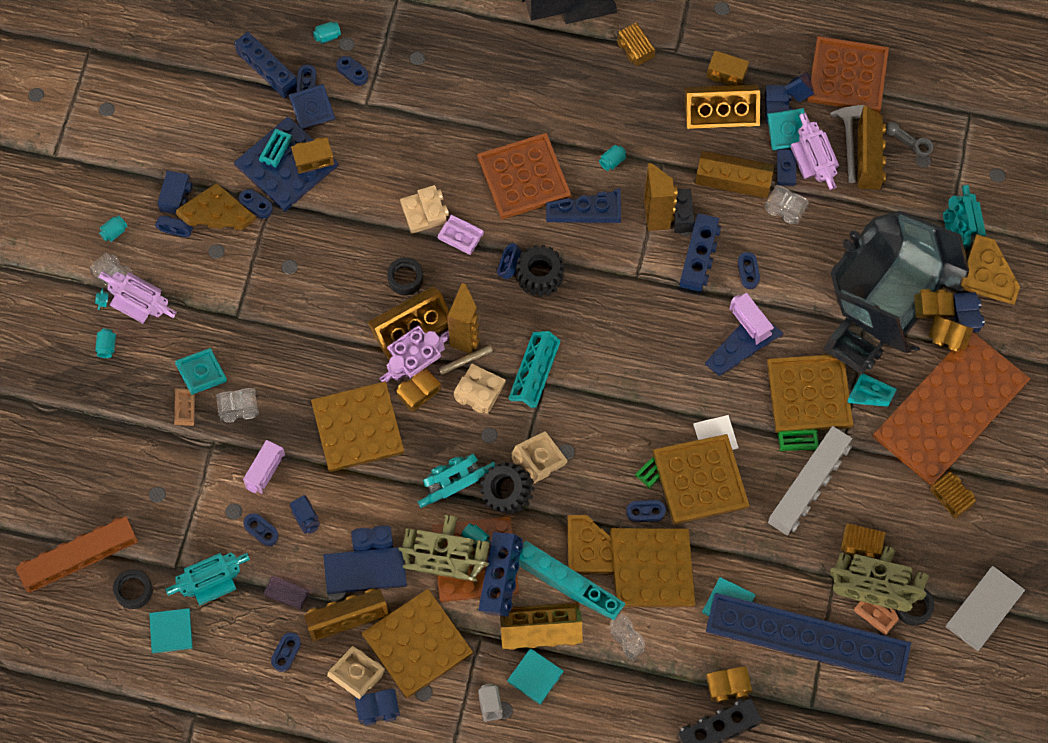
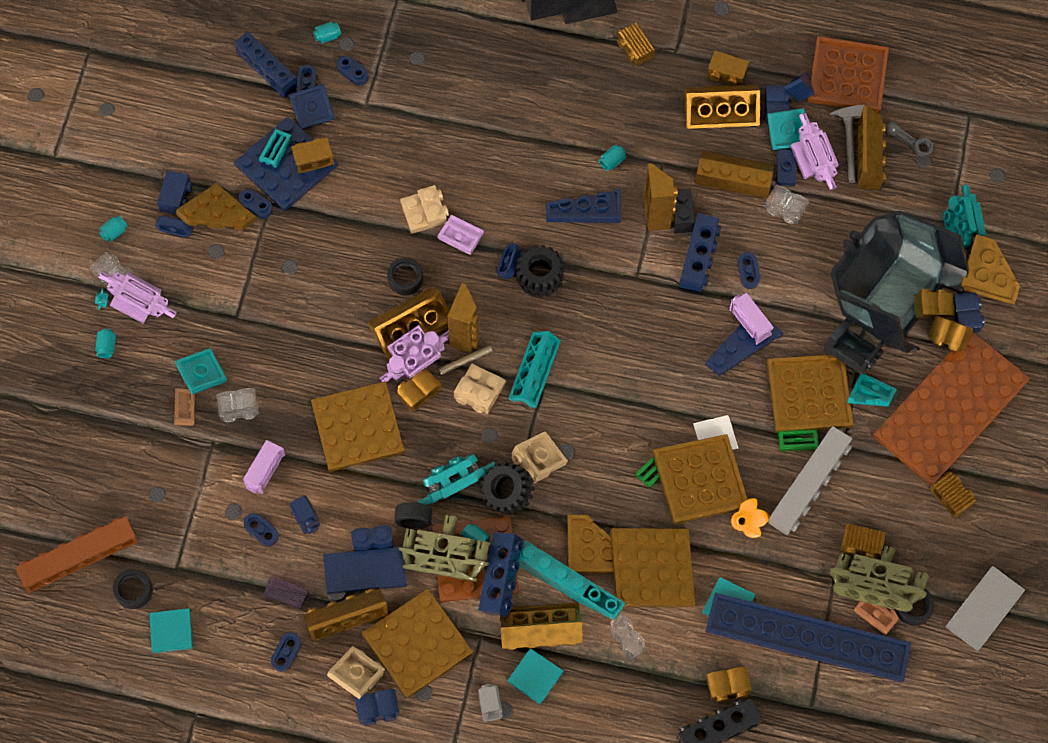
(209, 577): teal piece -> none
(413, 515): none -> black tyre
(523, 176): dark orange plate -> none
(645, 509): dark blue plate -> none
(752, 517): none -> light orange plate

